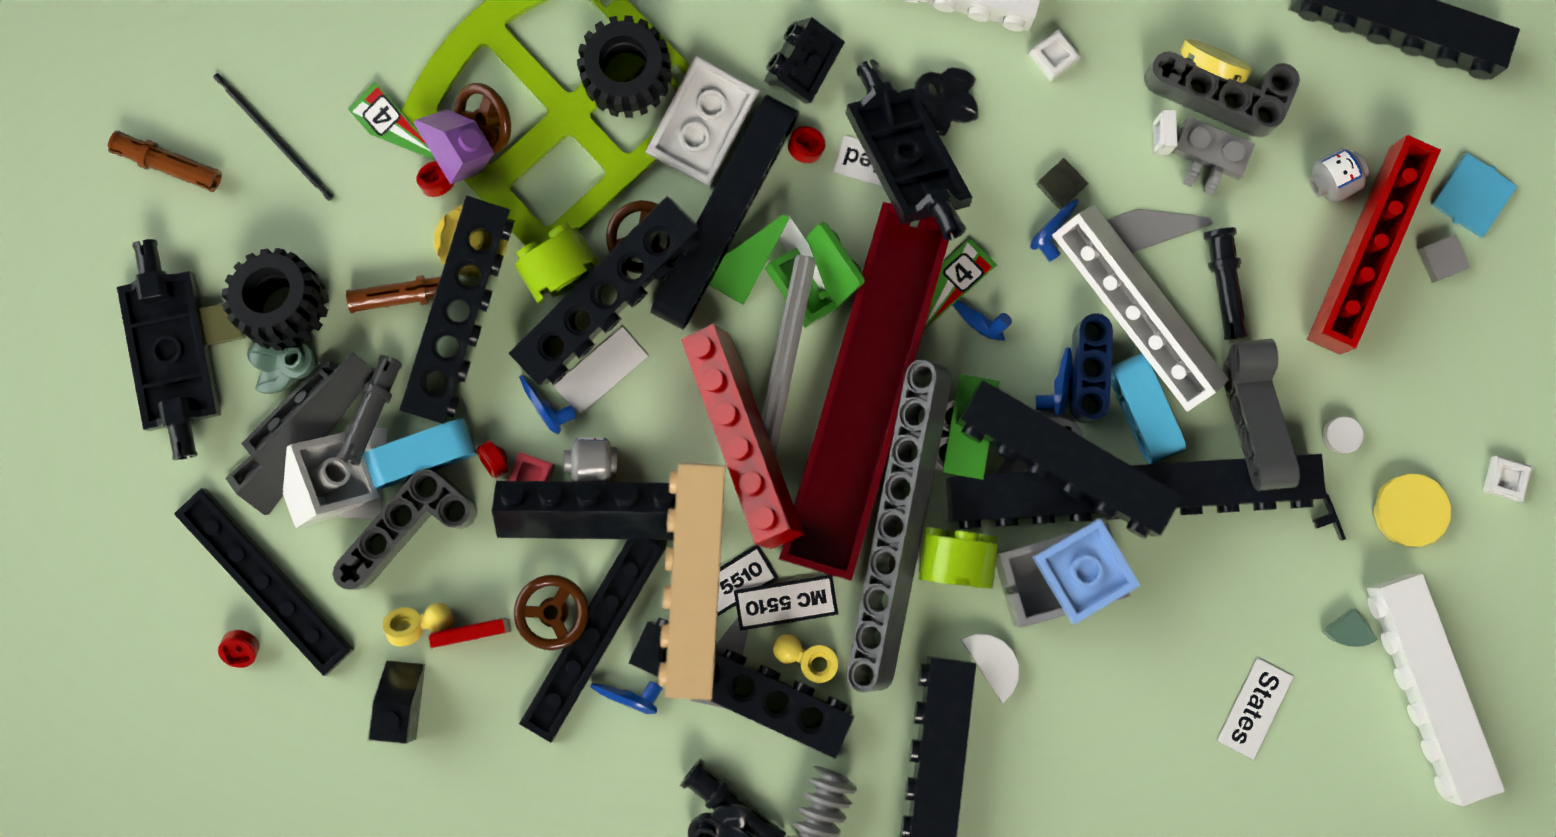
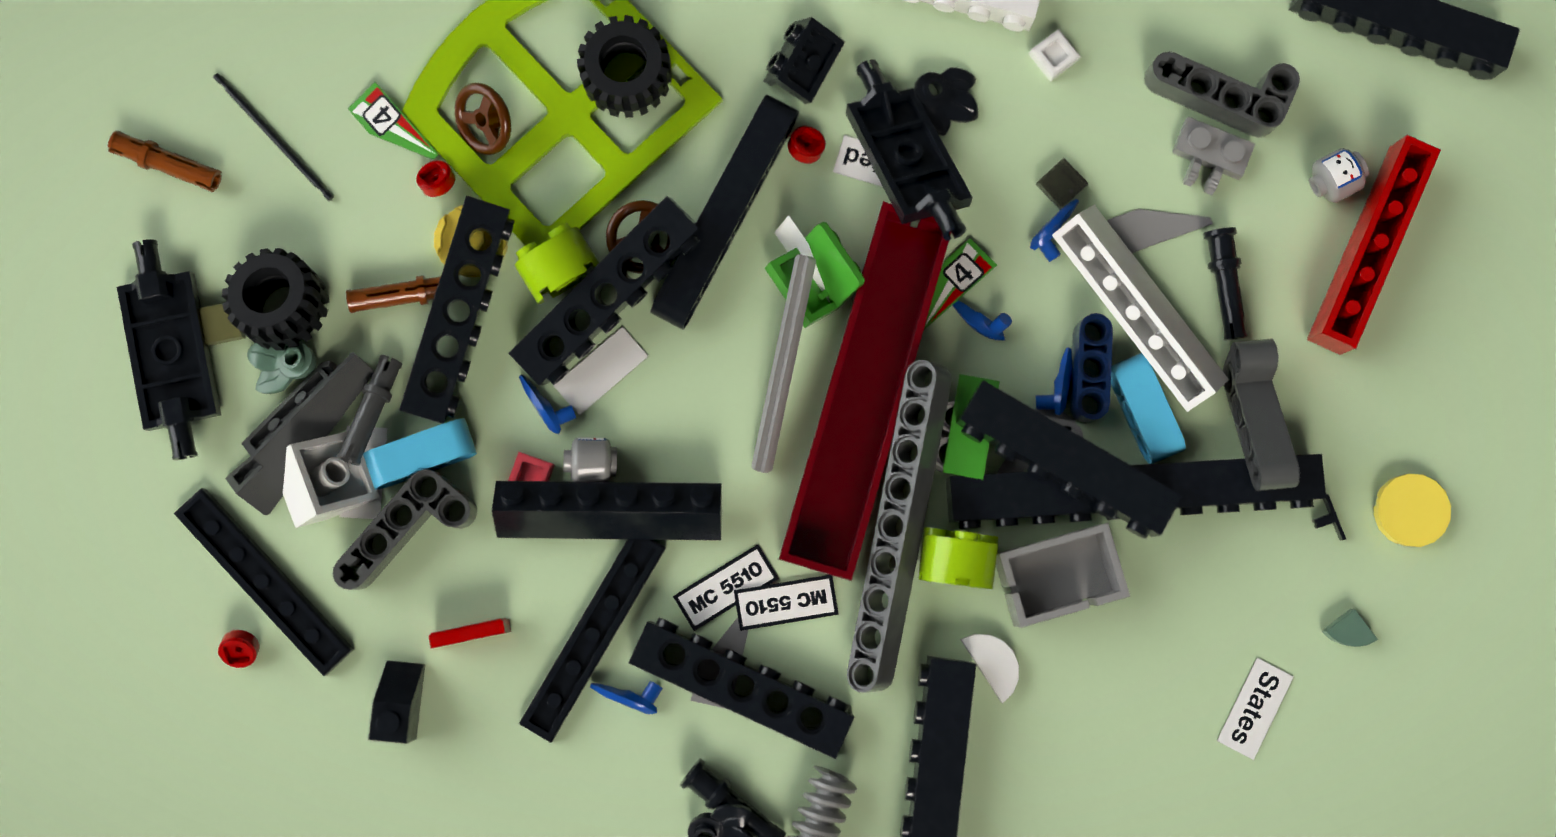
(406, 626): light yellow plate -> none
(455, 144): medium lavender slope -> none
(493, 459): red tile -> none
(564, 637): reddish brown piece -> none
(694, 581): tan brick -> none
(702, 121): white tile -> none
(742, 437): brick -> none
(744, 263): bright green sticker -> none
(789, 649): light yellow plate -> none
(1086, 571): light blue plate -> none
(1165, 133): white tile -> none
(1216, 60): light yellow tile -> none
(1343, 435): white tile -> none
(1434, 690): white brick -> none
(1444, 258): light grey tile -> none
(1474, 195): medium azure piece -> none
(1507, 479): white tile -> none

